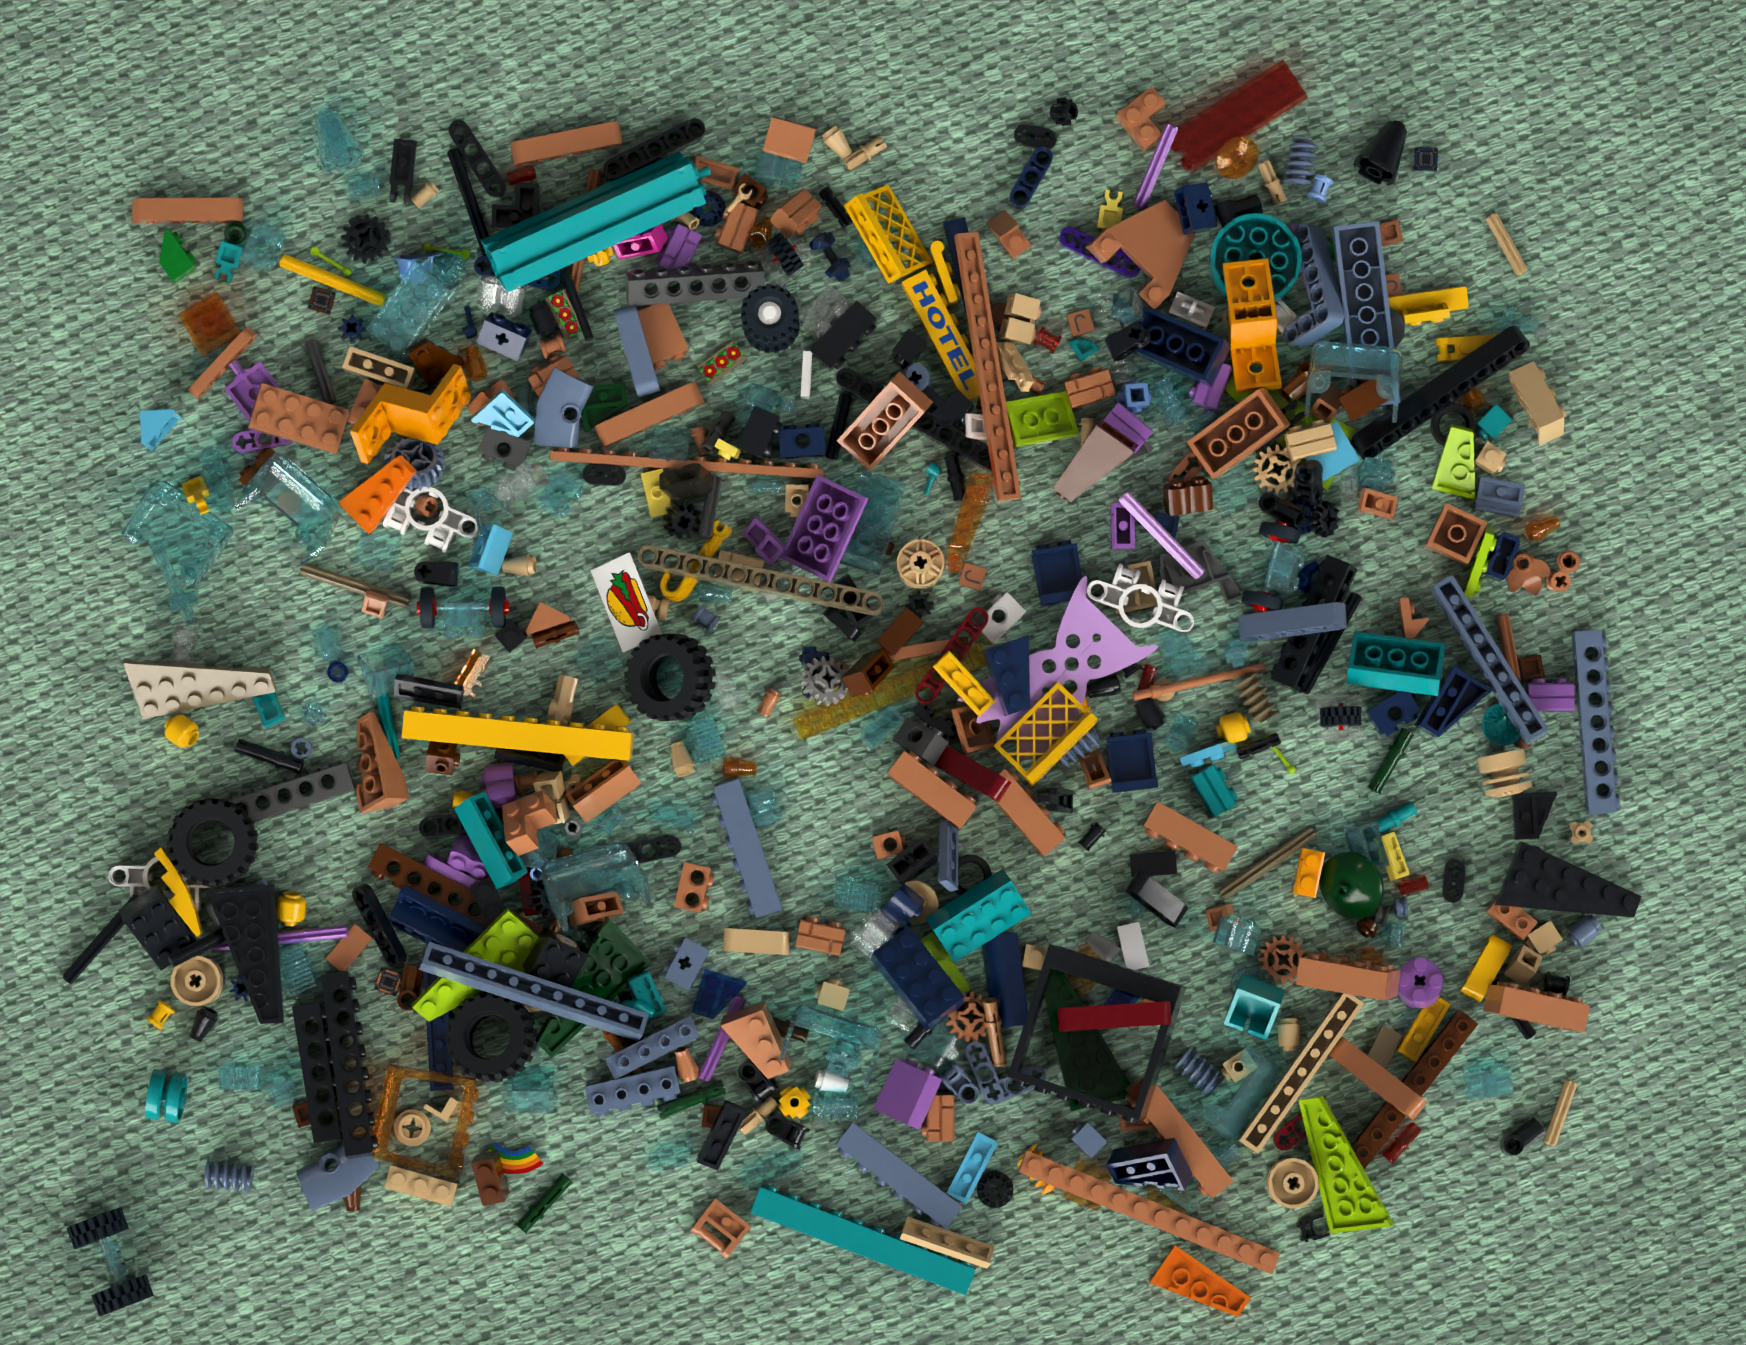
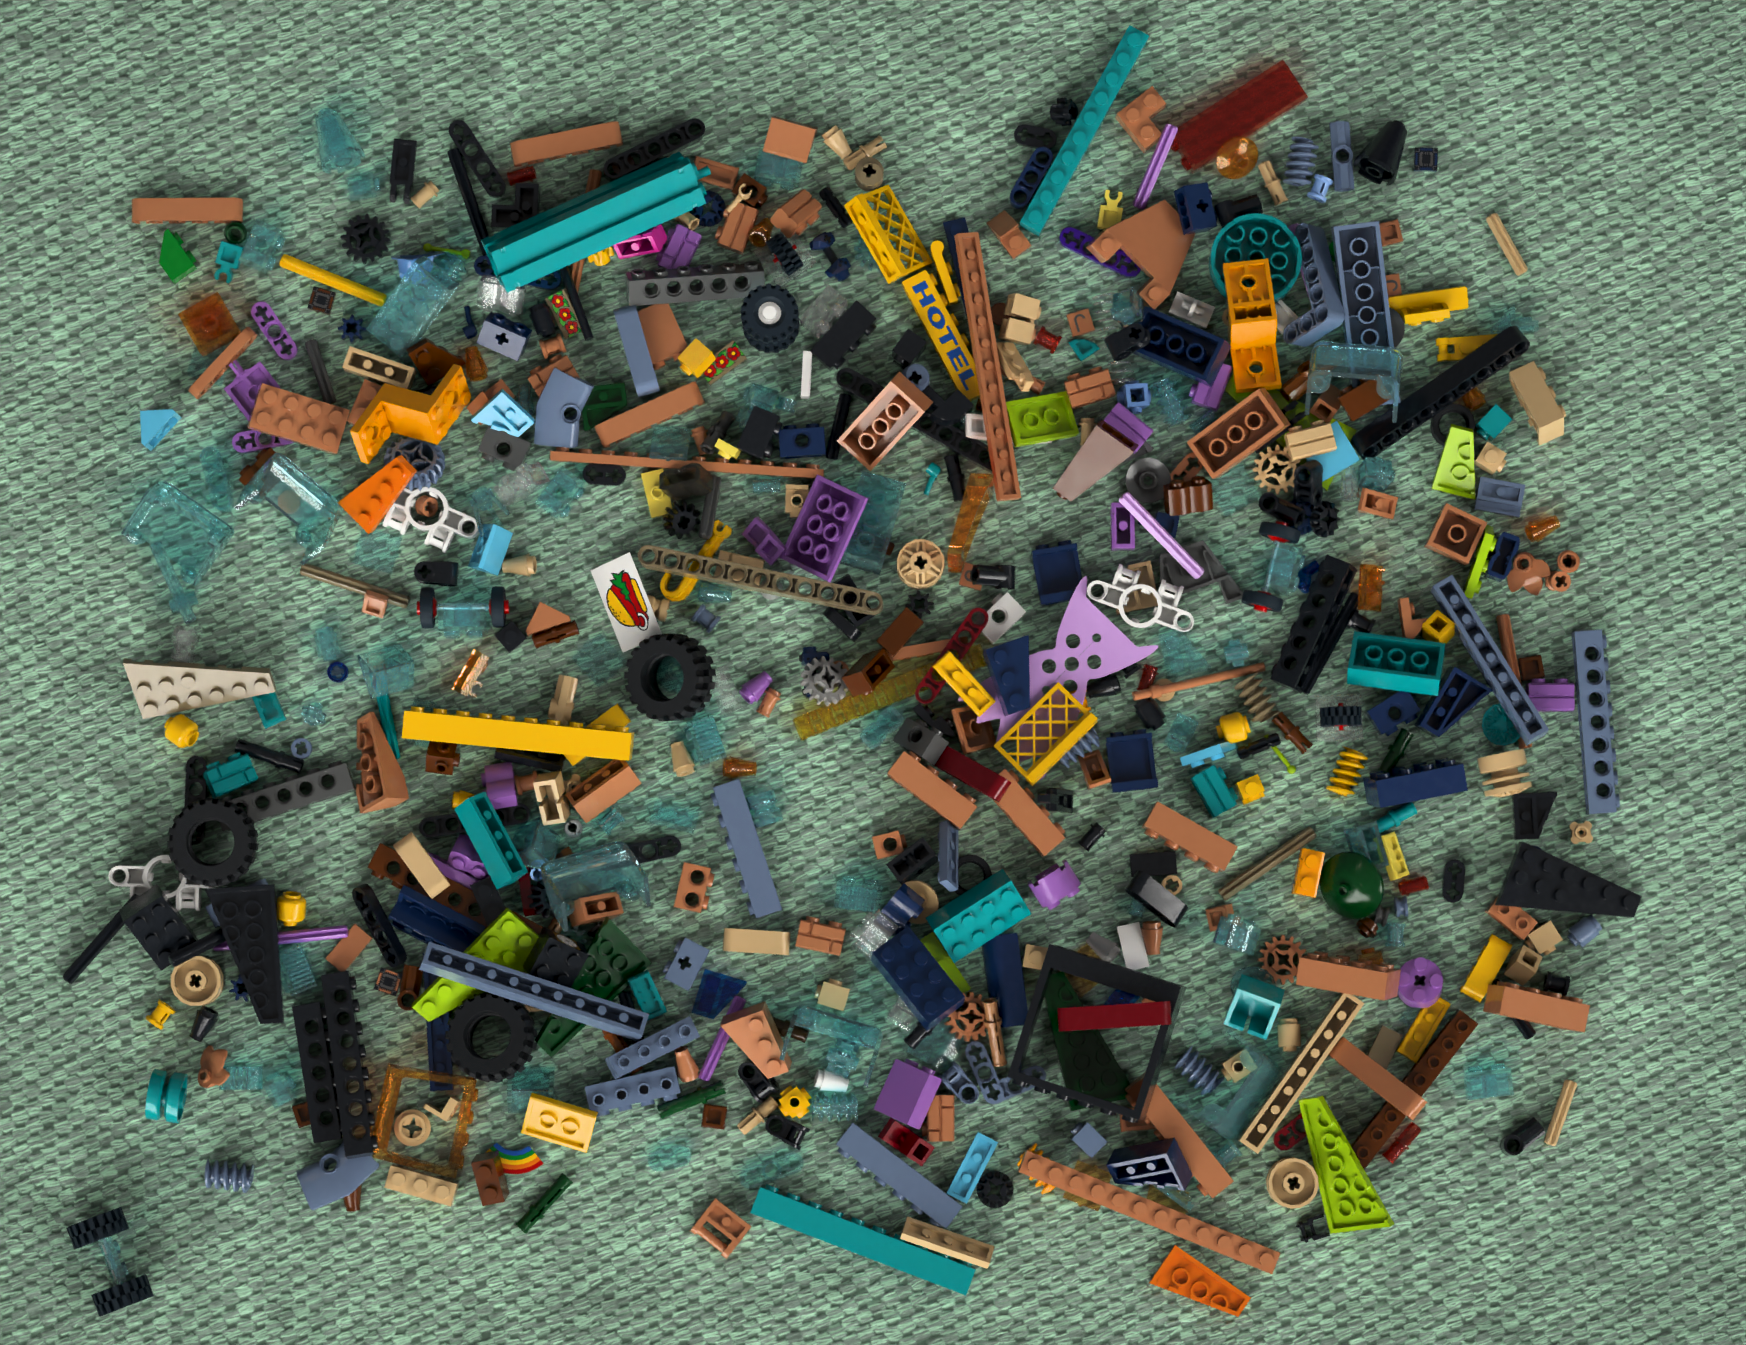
(183, 900): yellow slope -> none
(190, 798): none -> black beam
(196, 491): yellow plate -> none
(212, 1068): none -> nougat plate
(230, 775): none -> teal brick
(278, 348): none -> medium lavender beam
(316, 252): lime hinge -> none
(421, 865): none -> tan beam
(428, 691): black plate -> none
(524, 818): nougat brick -> none
(559, 1122): none -> yellow tile
(639, 1005): teal arm -> none
(696, 359): none -> yellow brick
(721, 1135): black plate -> none
(754, 688): none -> medium lavender cone
(862, 168): none -> dark tan piece
(906, 1141): none -> dark red brick
(998, 576): none -> black piece
(1054, 885): none -> medium lavender brick
(1084, 130): none -> teal brick
(1147, 468): none -> dark grey dish
(1152, 936): none -> nougat cone
(1173, 878): none -> tan bush
(1250, 789): none -> yellow brick
(1292, 622): sand blue beam -> none
(1292, 732): none -> reddish brown pin
(1341, 142): none -> sand blue piece
(1347, 772): none -> yellow piece
(1360, 623): none -> black bush
(1370, 587): none -> clear orange plate
(1415, 783): none -> dark blue brick
(1438, 628): none -> yellow brick

